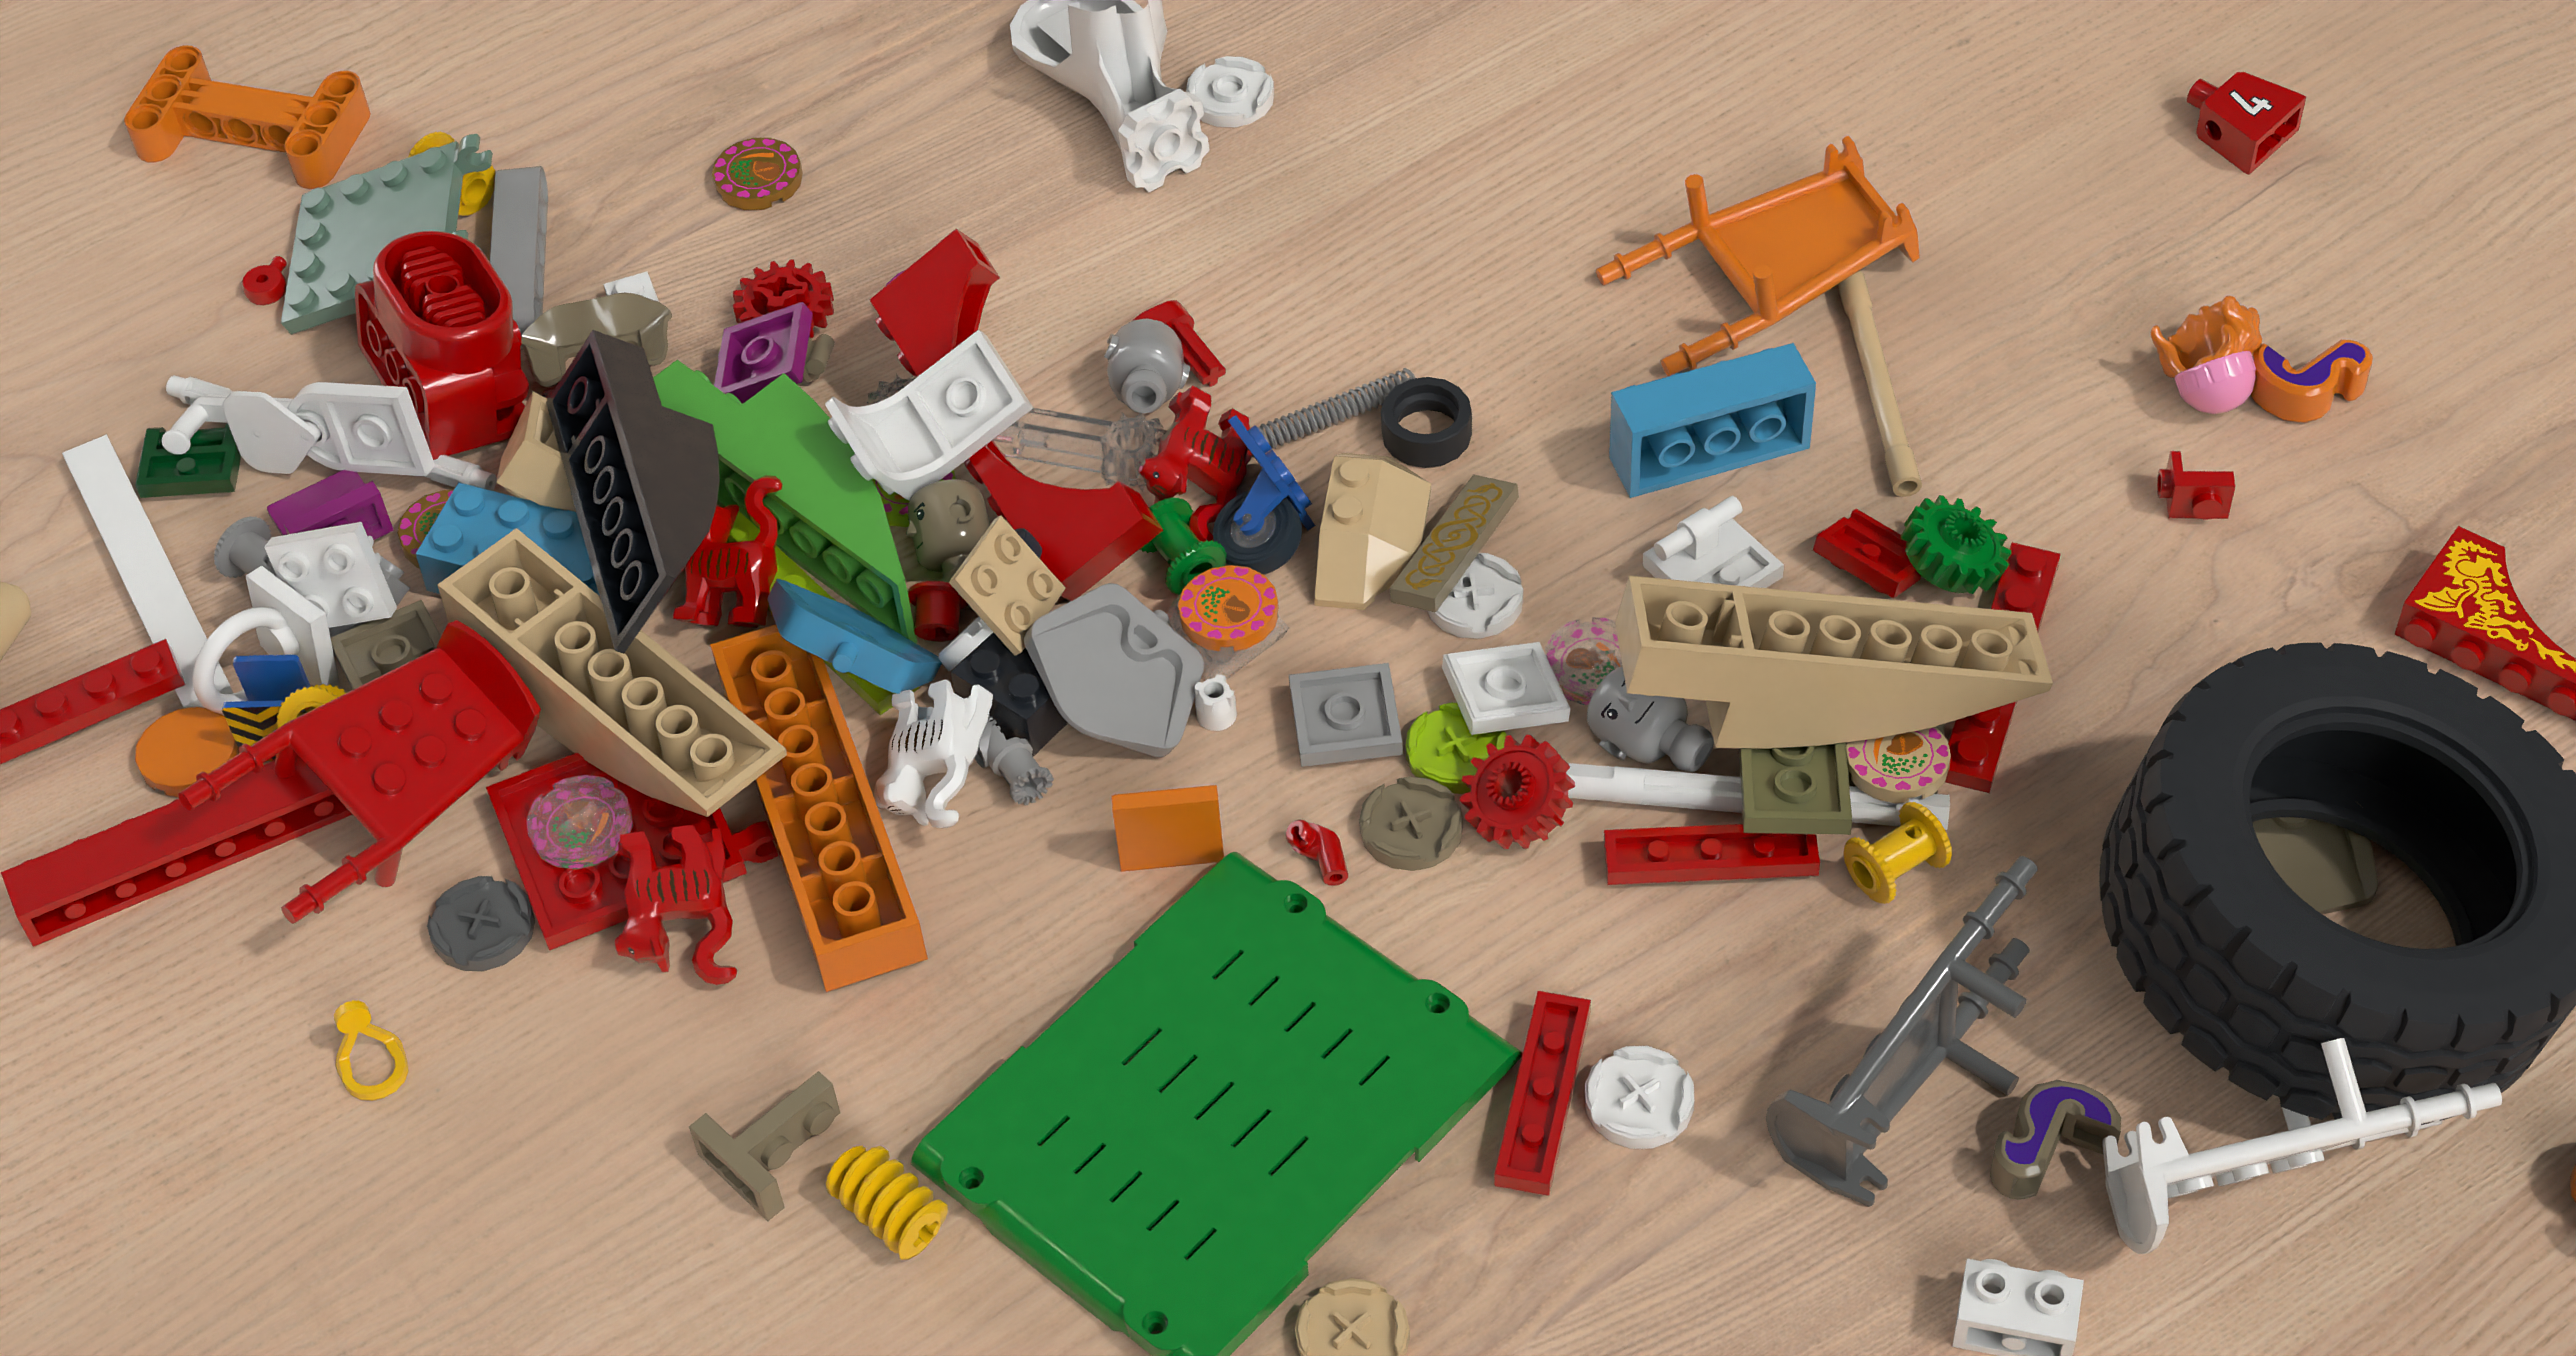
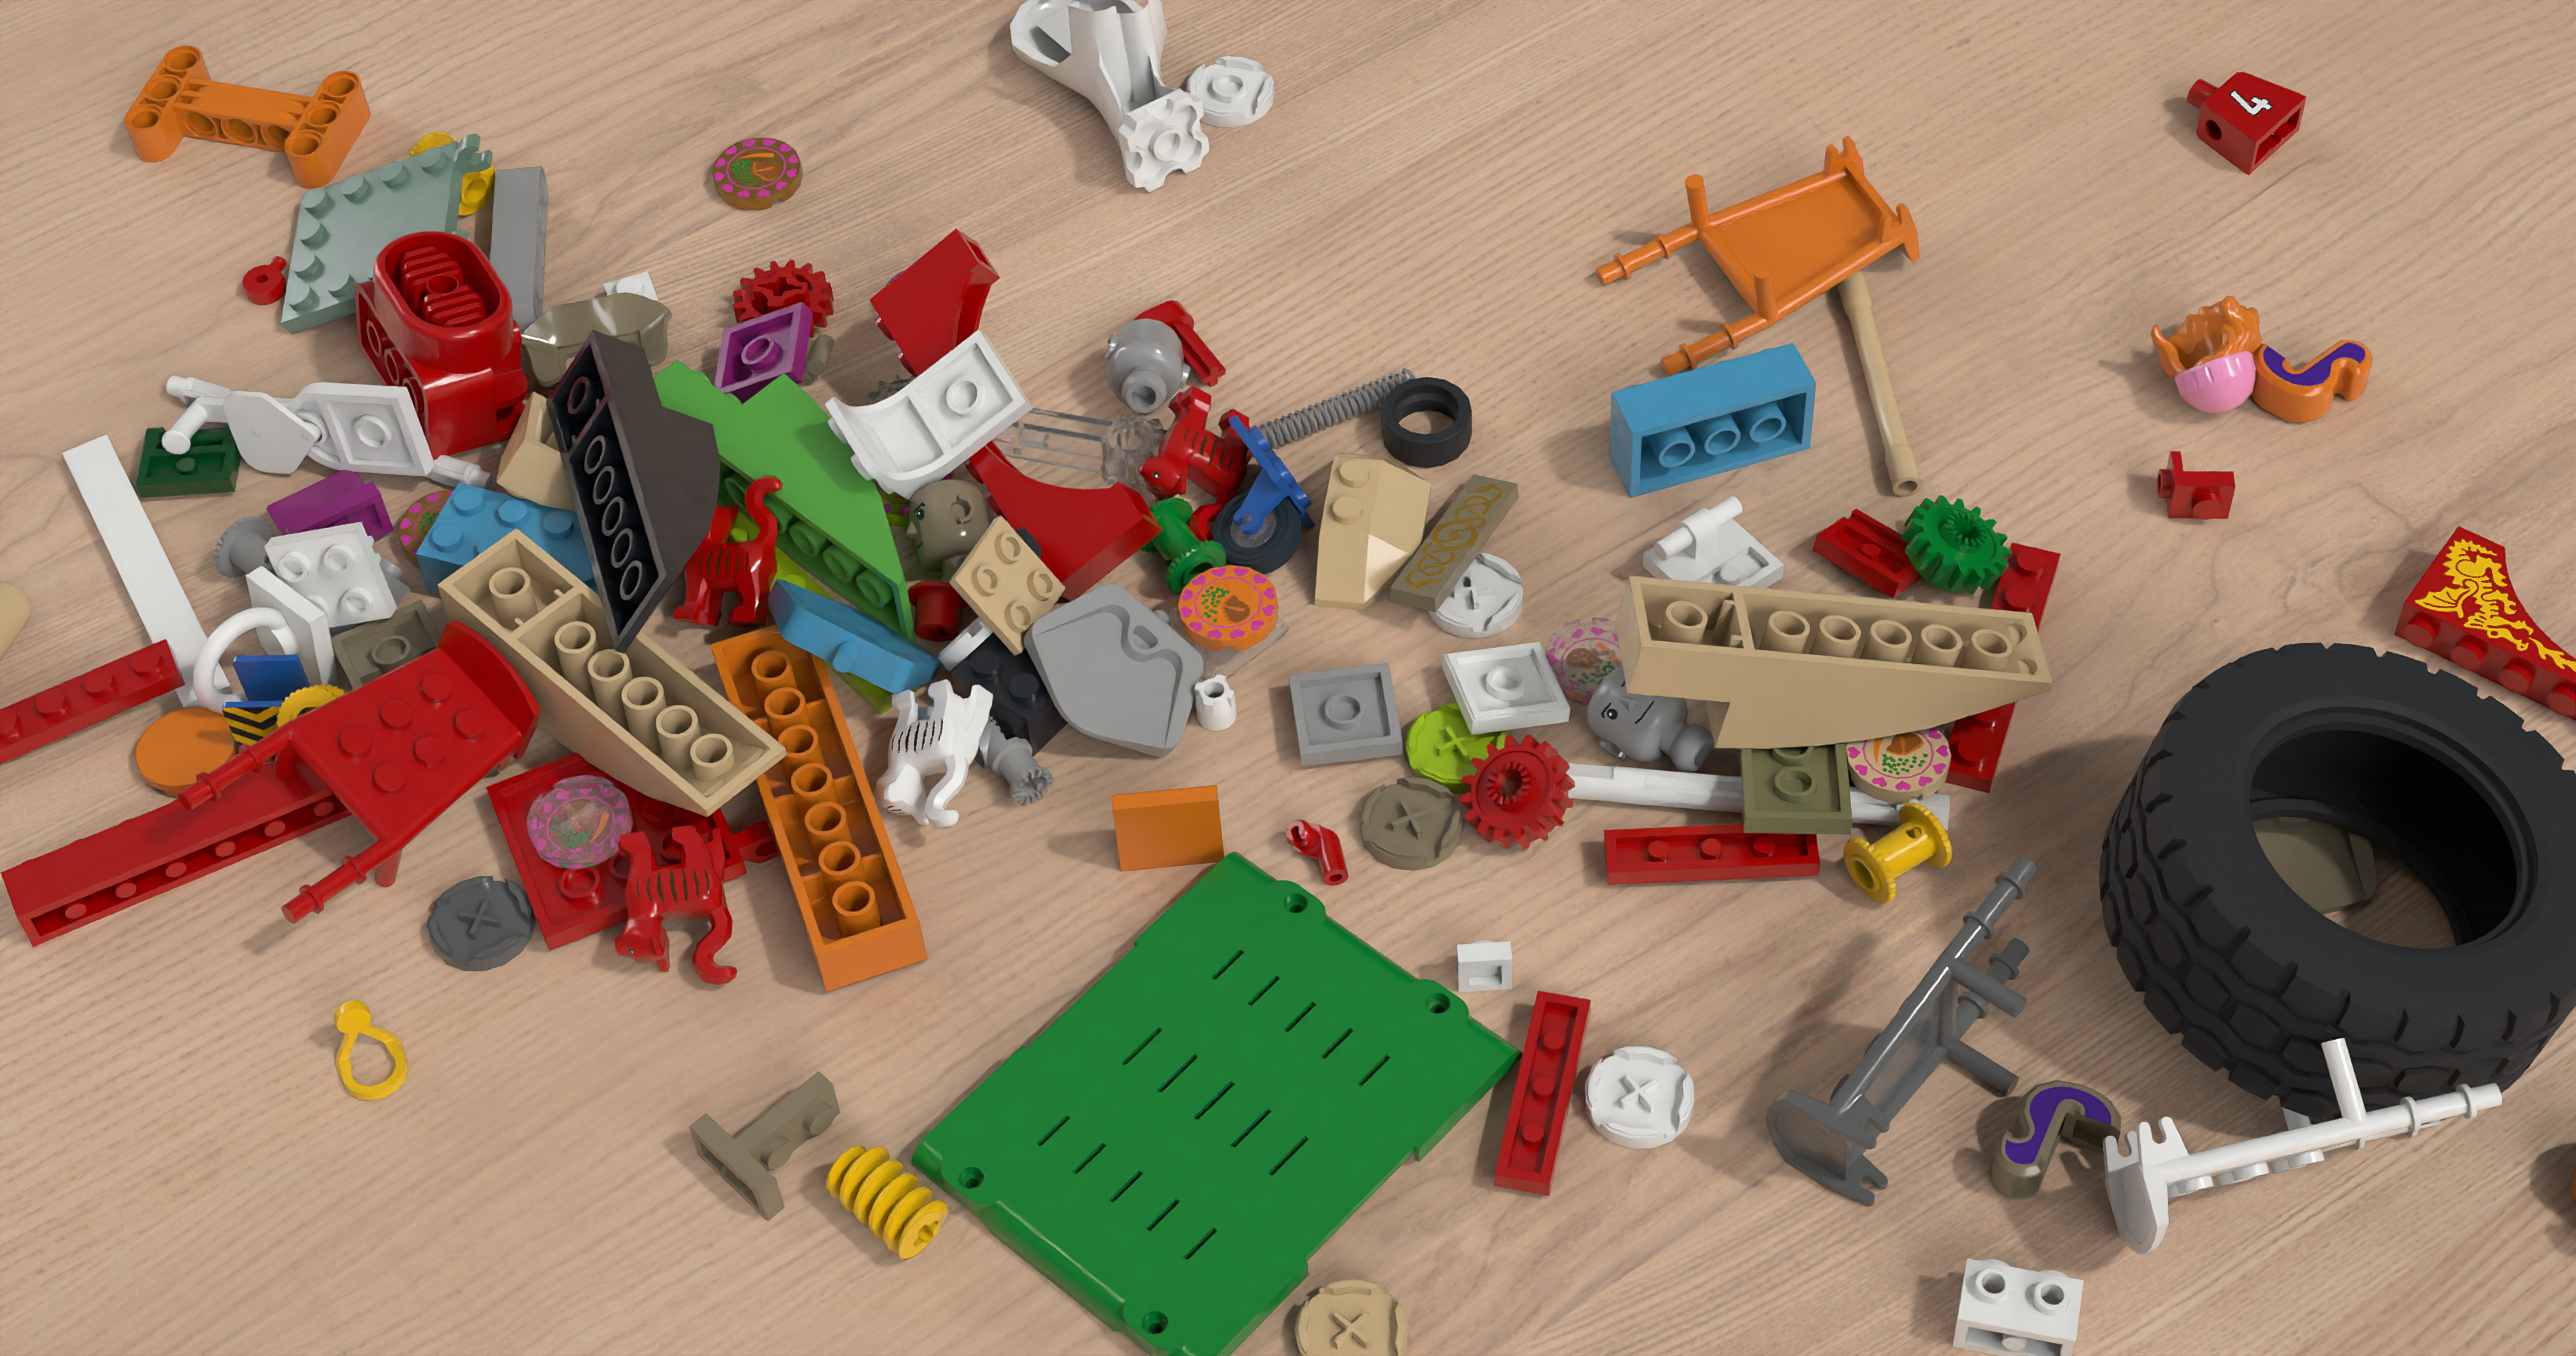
(1484, 966): none -> white plate

